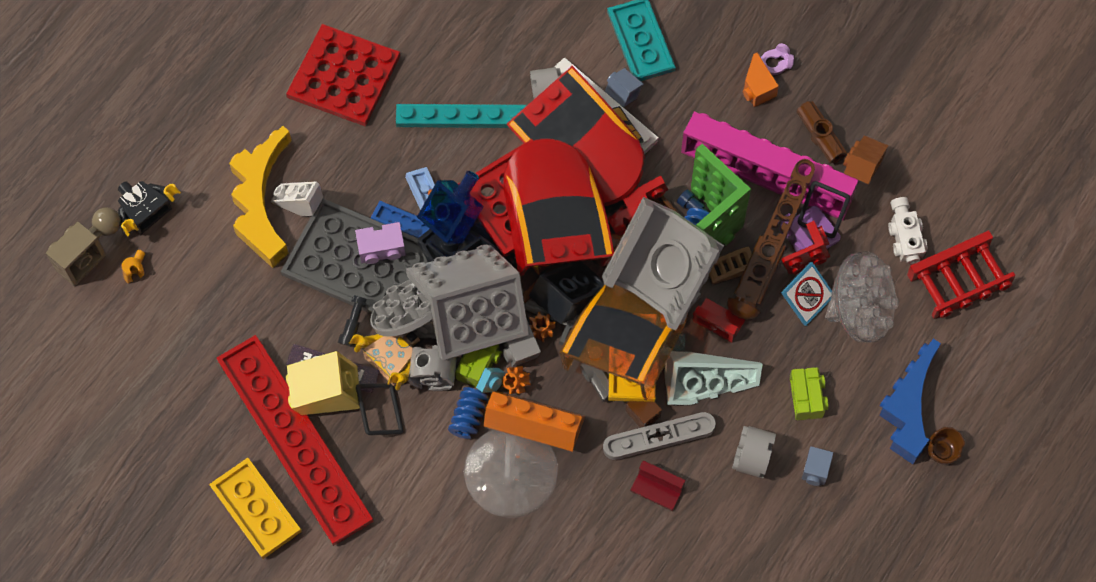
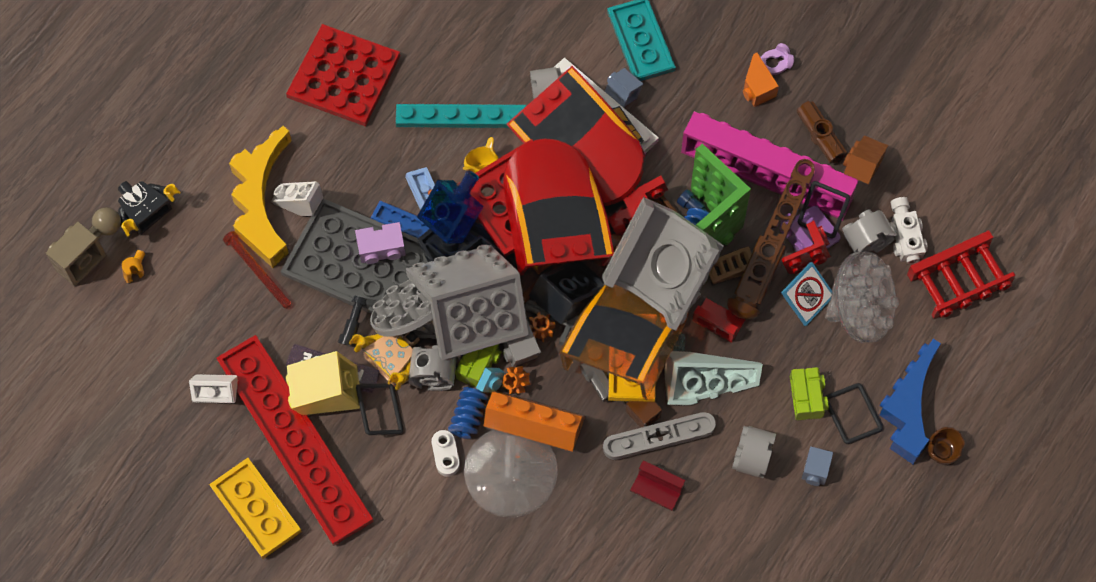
(213, 388): none -> white slope
(232, 239): none -> clear red bar
(445, 452): none -> white plate
(480, 157): none -> yellow hair
(837, 423): none -> black piece
(869, 232): none -> light grey brick

